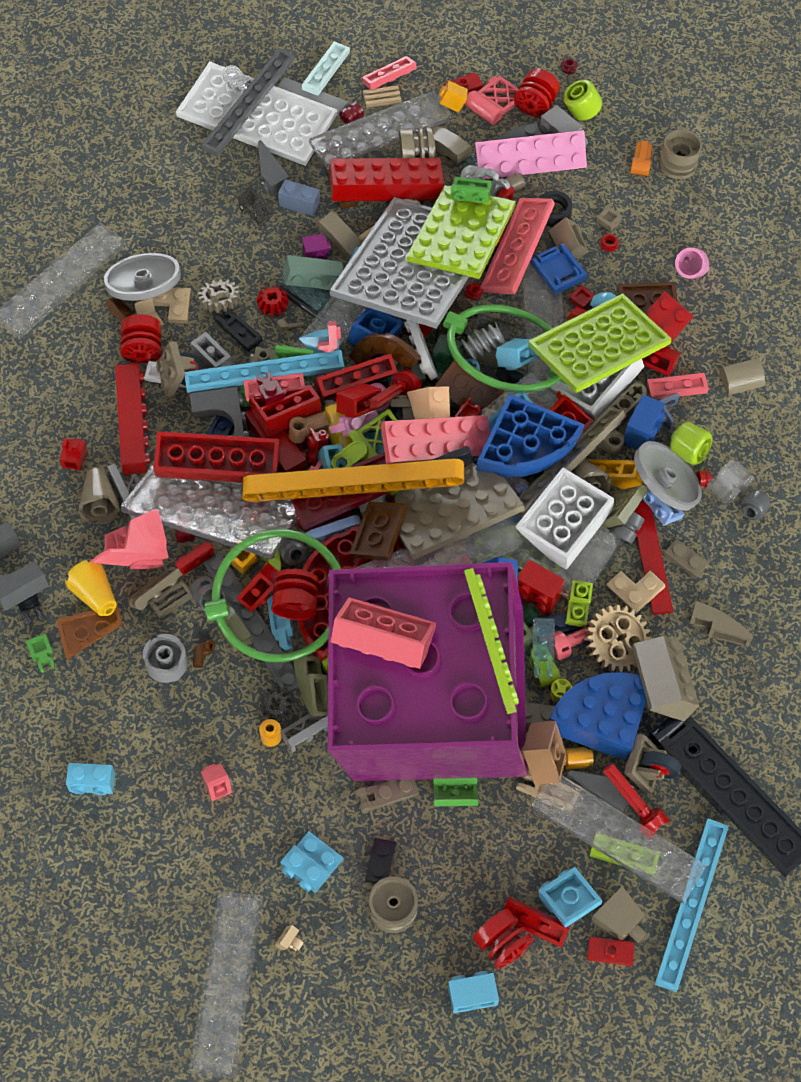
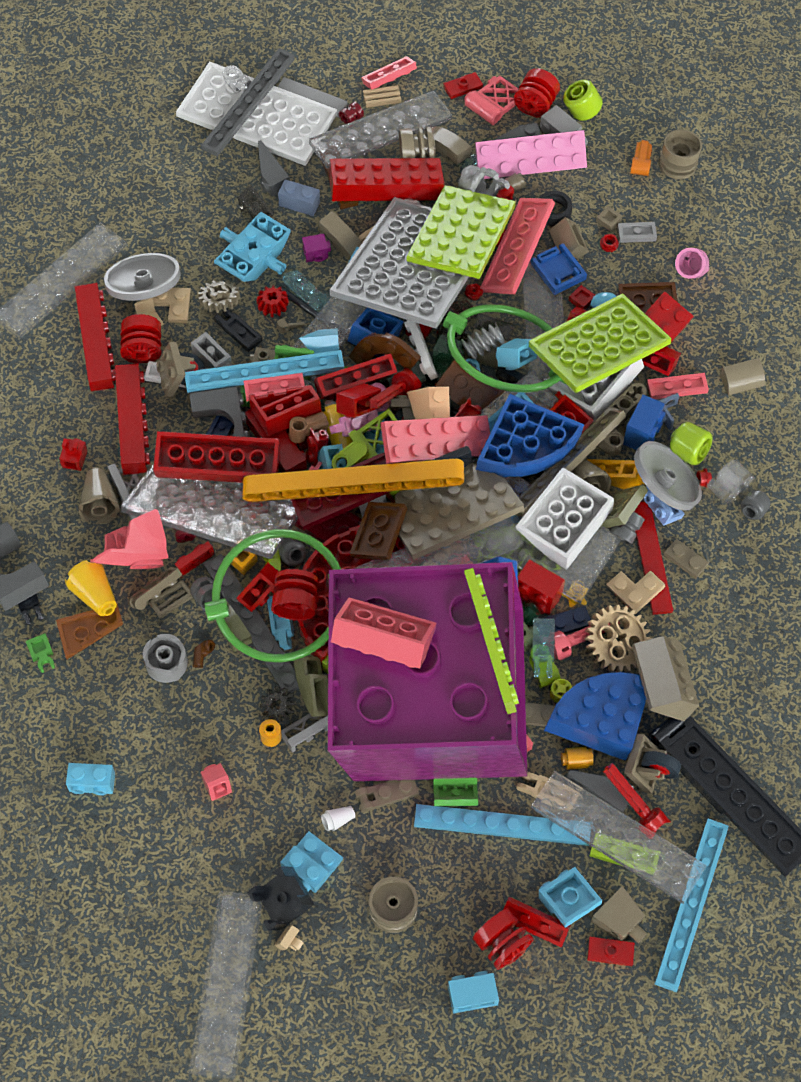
(94, 337): none -> red brick
(118, 309): reddish brown plate -> none
(254, 248): none -> medium azure slope
(269, 389): plate -> none
(282, 898): none -> black panel
(311, 272): sand green brick -> none
(325, 68): light aqua plate -> none
(327, 531): light blue beam -> none
(334, 334): coral bracket -> none
(337, 817): none -> white cone
(380, 860): black plate -> none
(453, 96): light orange brick -> none
(471, 190): bright green bracket -> none
(492, 824): none -> medium azure plate
(544, 752): medium nougat brick -> none
(569, 66): dark red plate -> none
(578, 603): lime slope -> none
(637, 232): none -> light grey plate
(720, 625): dark tan slope -> none

